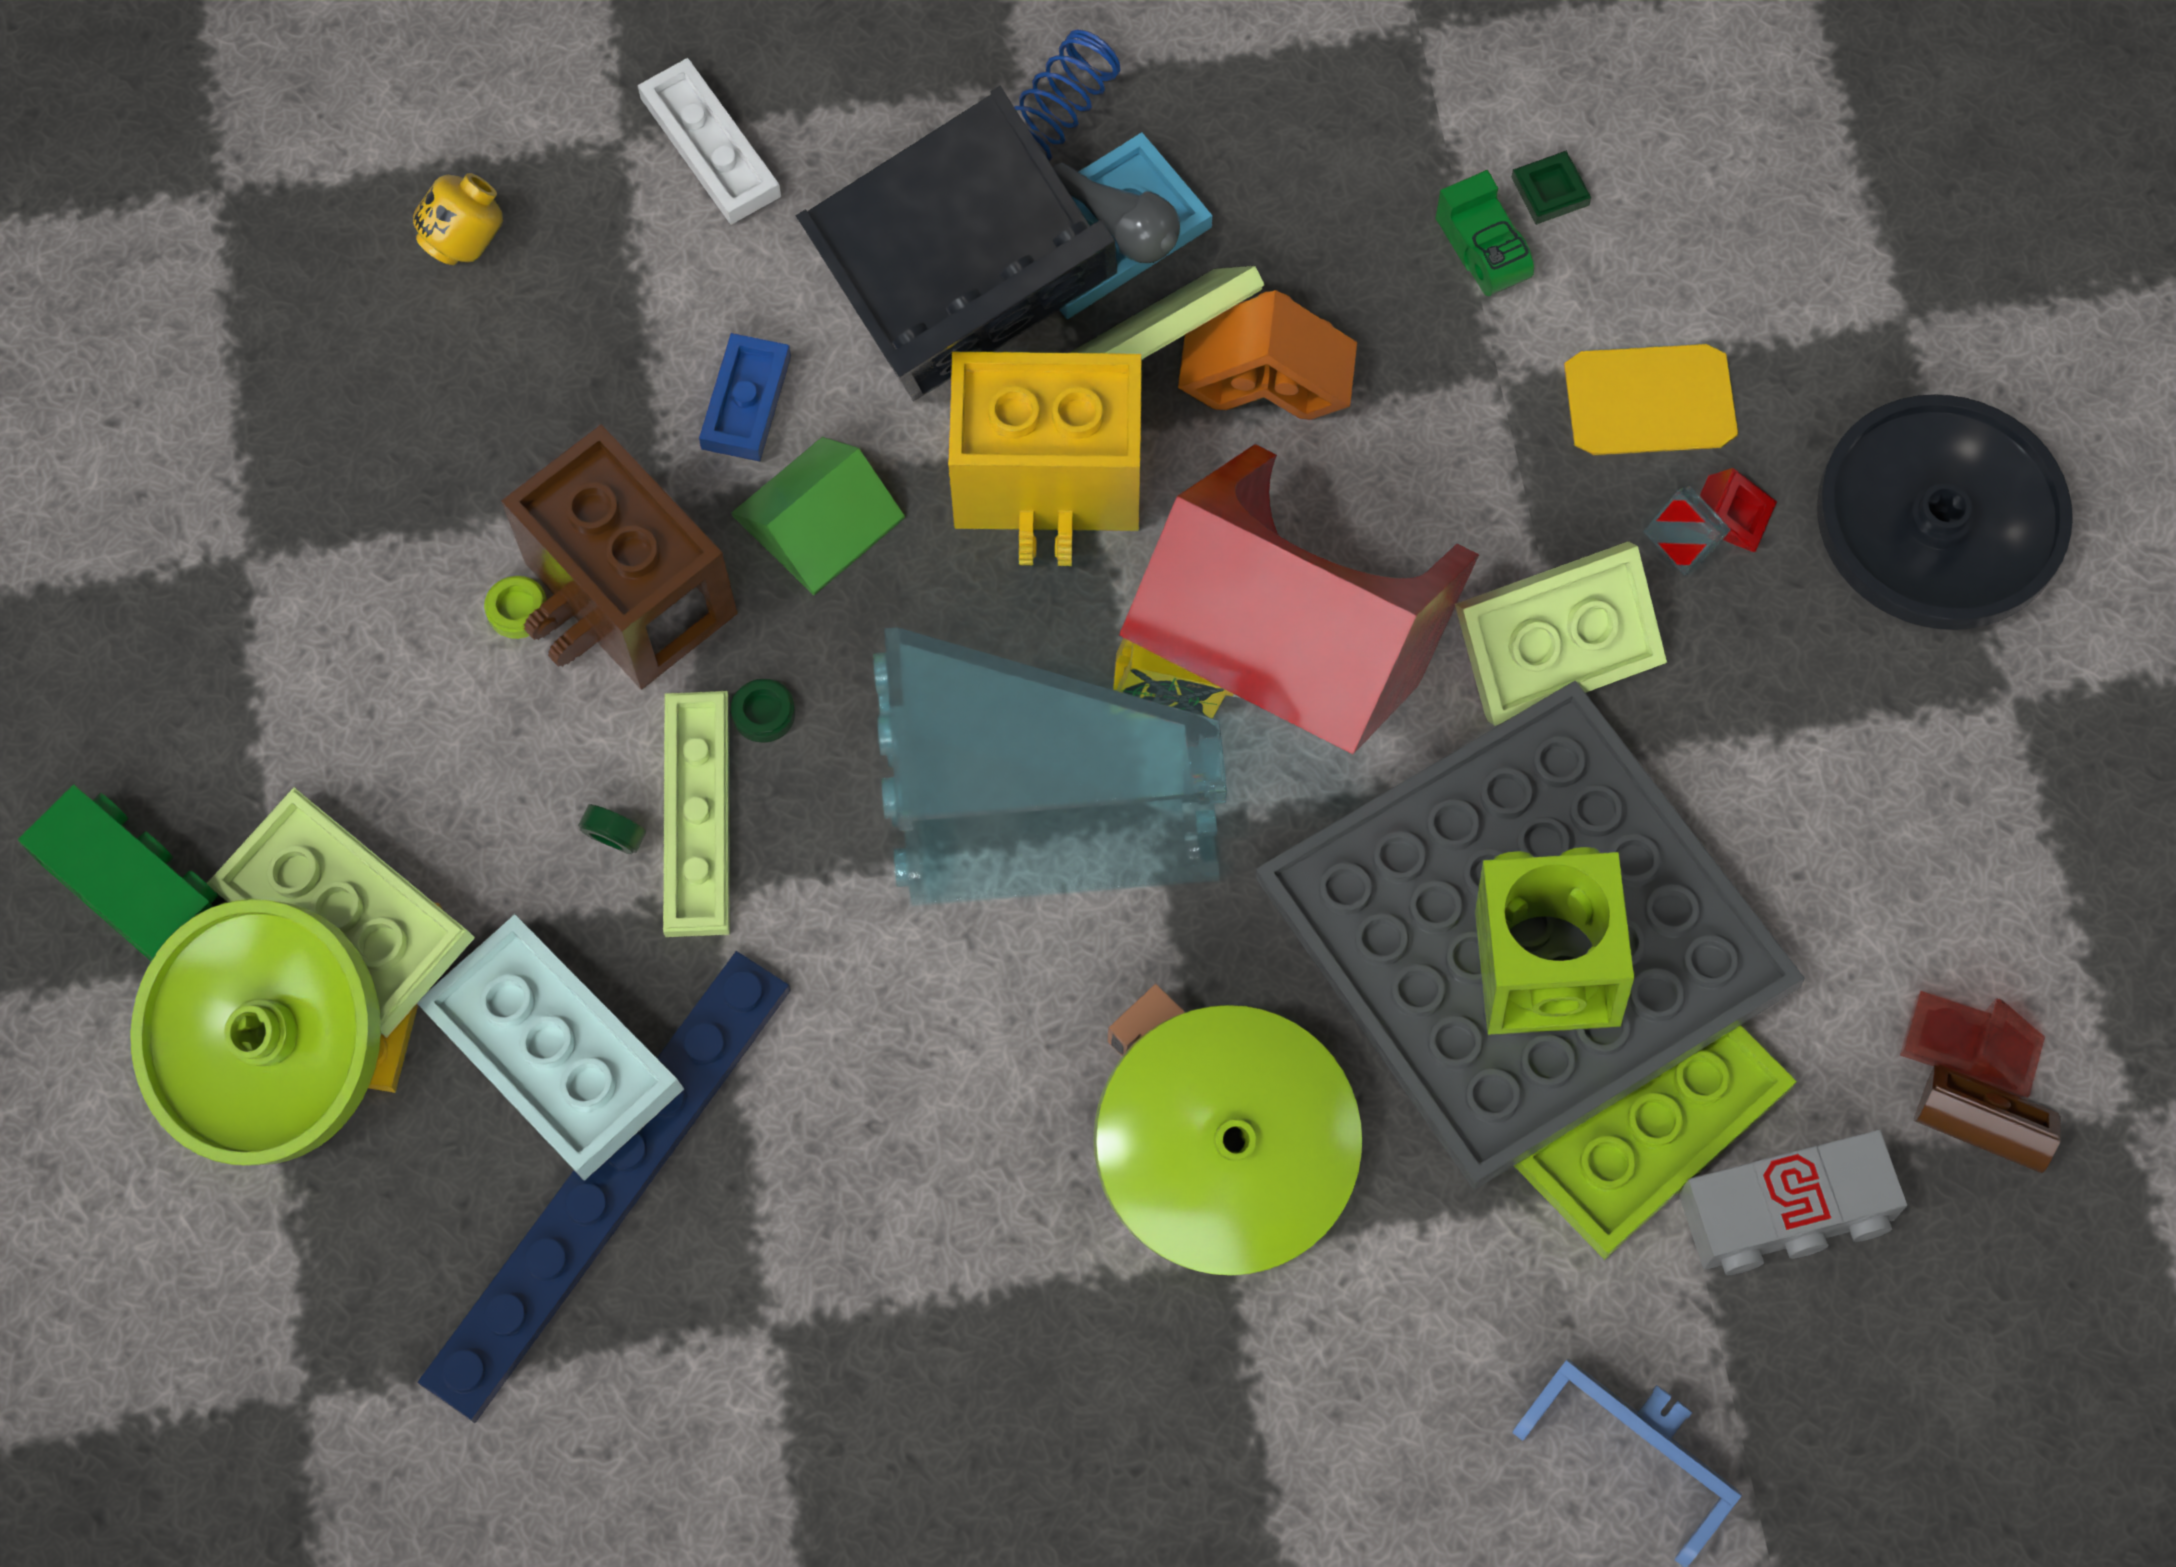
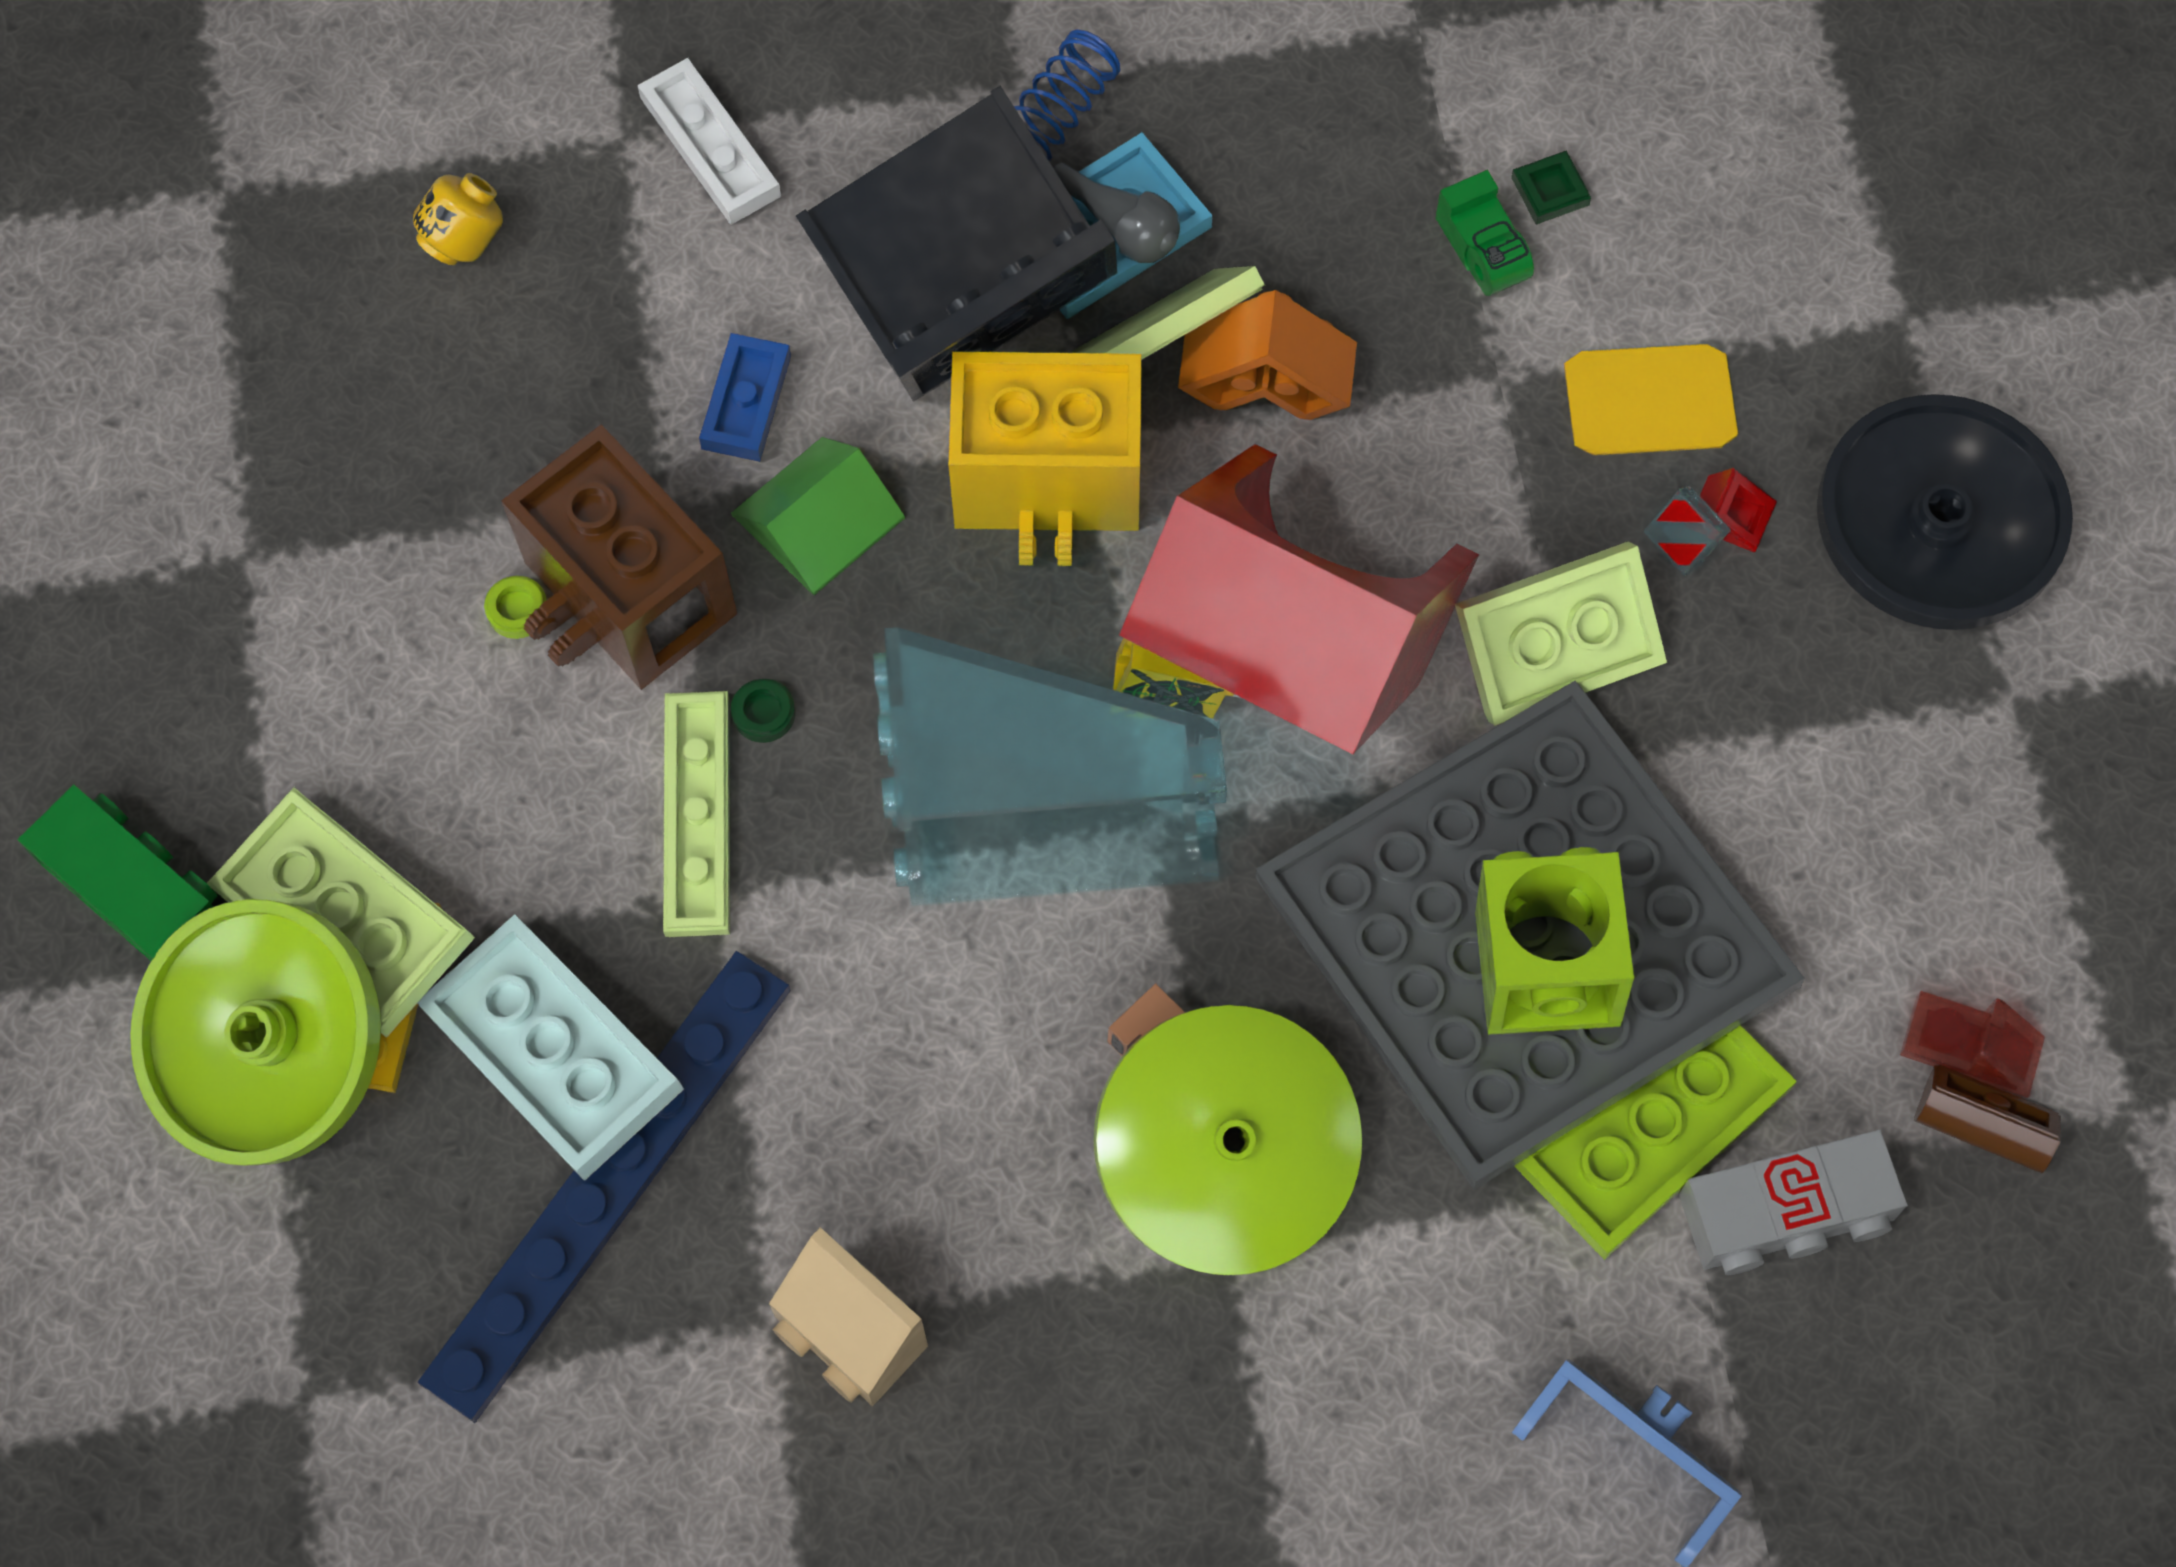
(611, 829): dark green tile -> none
(846, 1320): none -> tan slope

